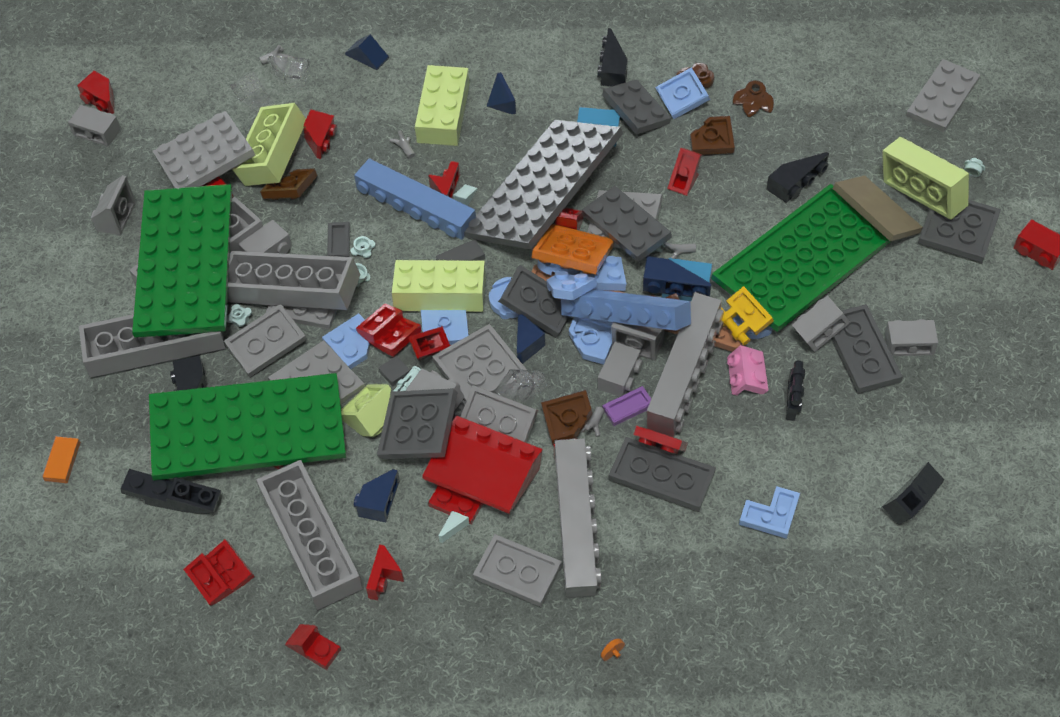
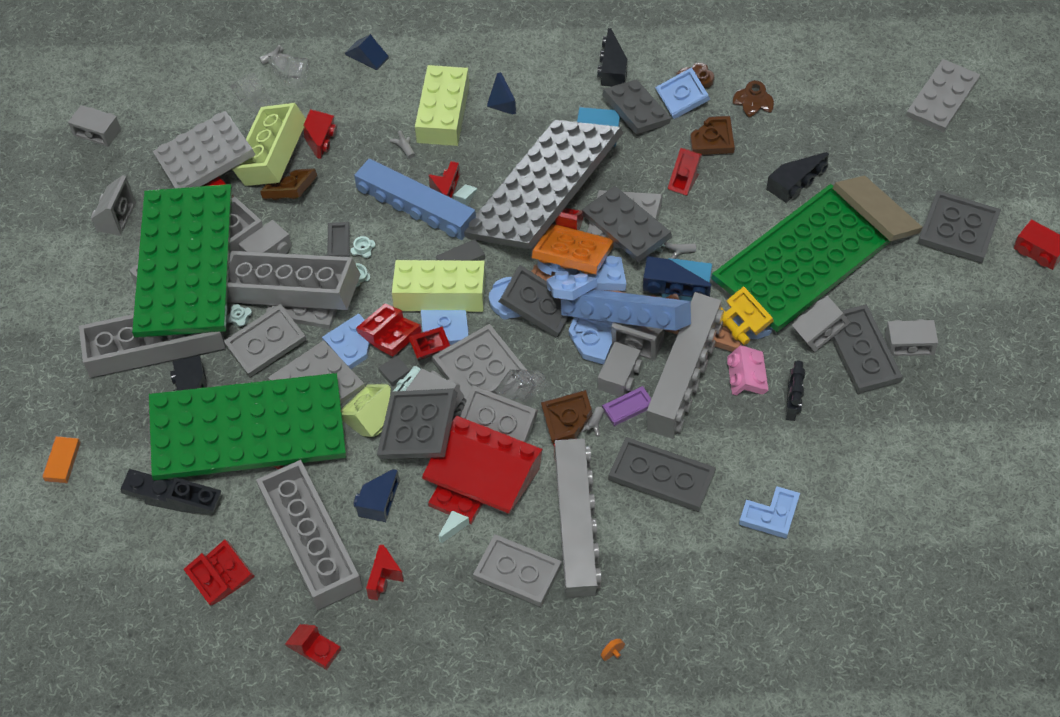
(97, 91): red slope -> none
(529, 339): dark blue slope -> none
(652, 437): red plate -> none
(913, 494): black slope -> none
(926, 177): yellowish green brick -> none
(974, 167): light aqua plate -> none

